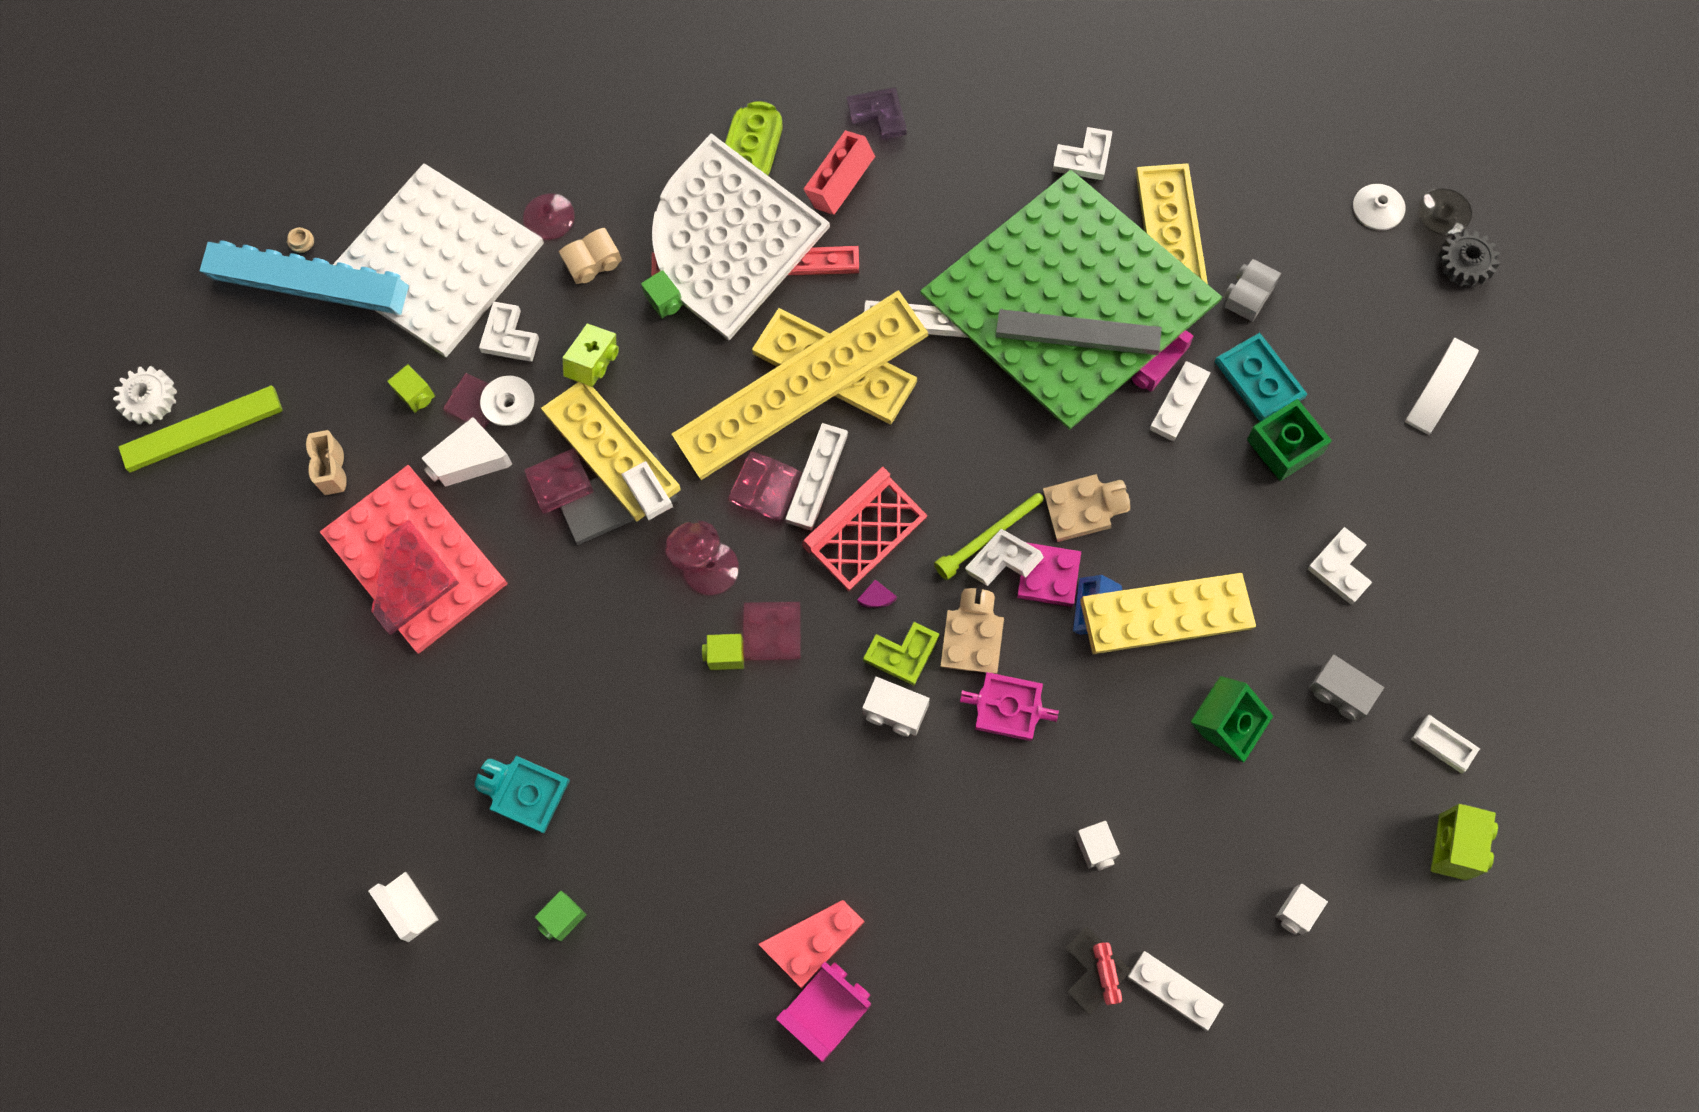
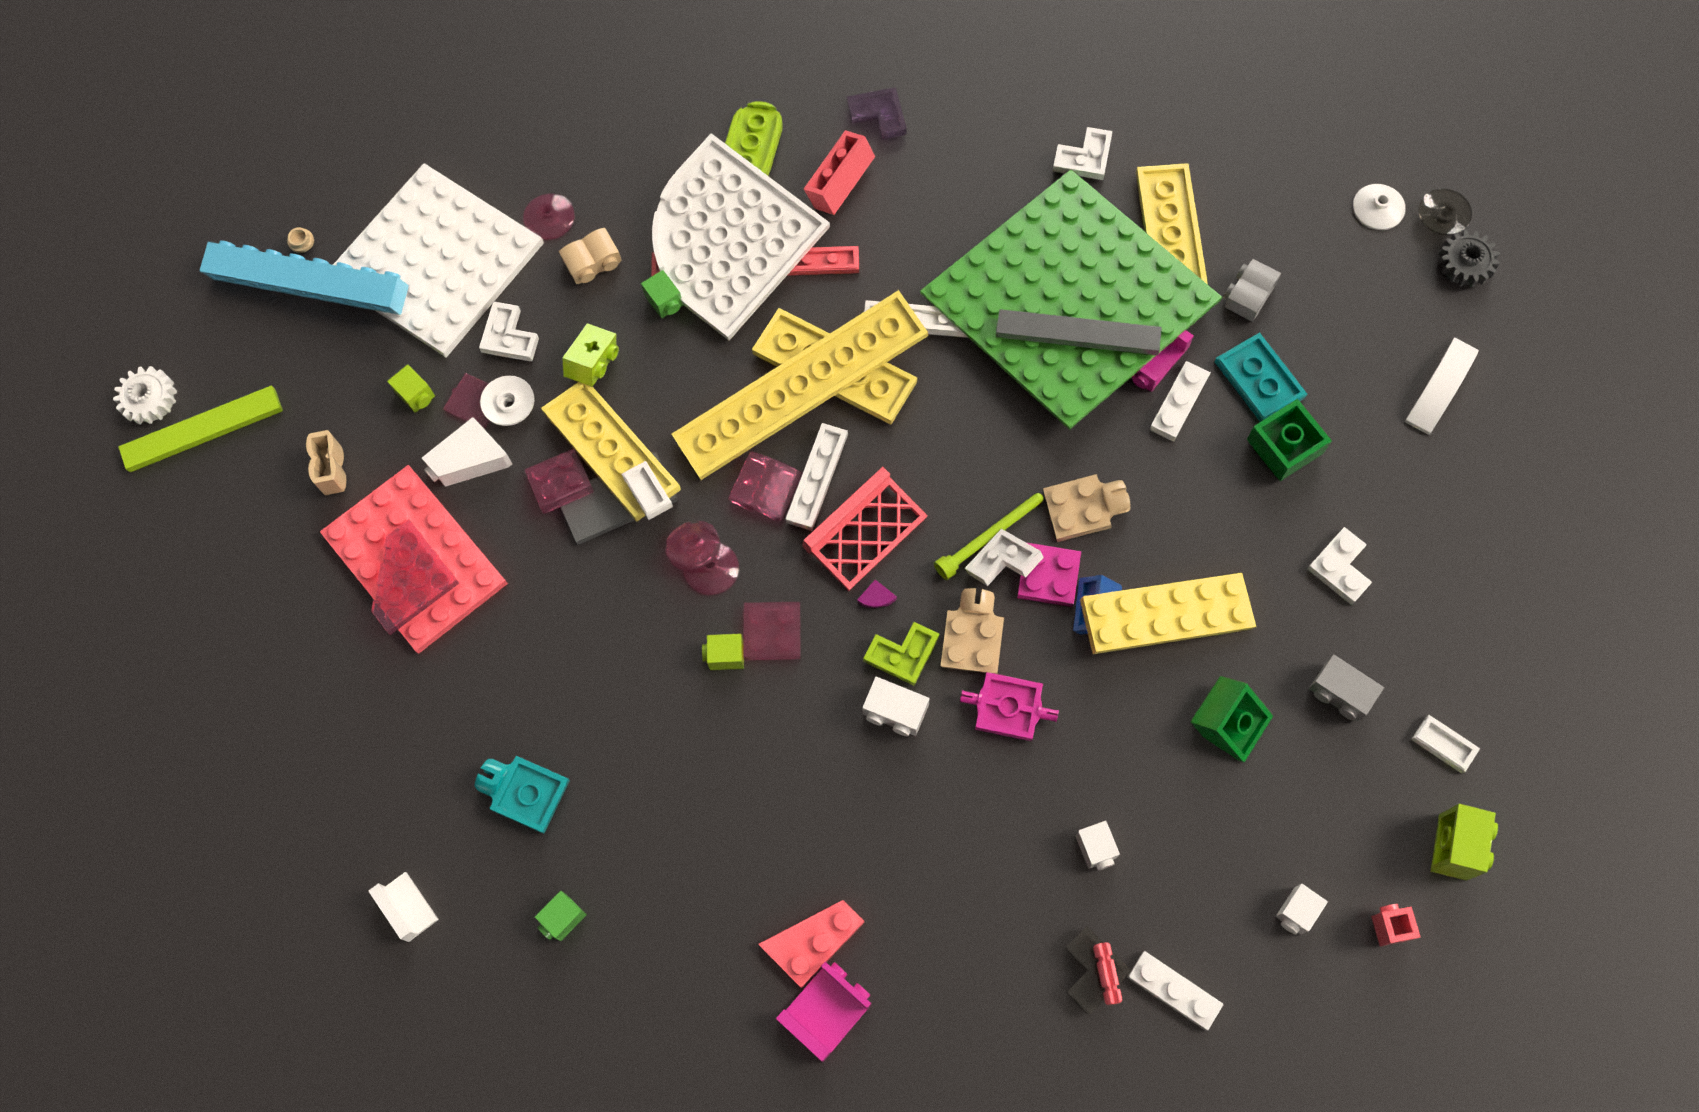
(1395, 925): none -> coral brick

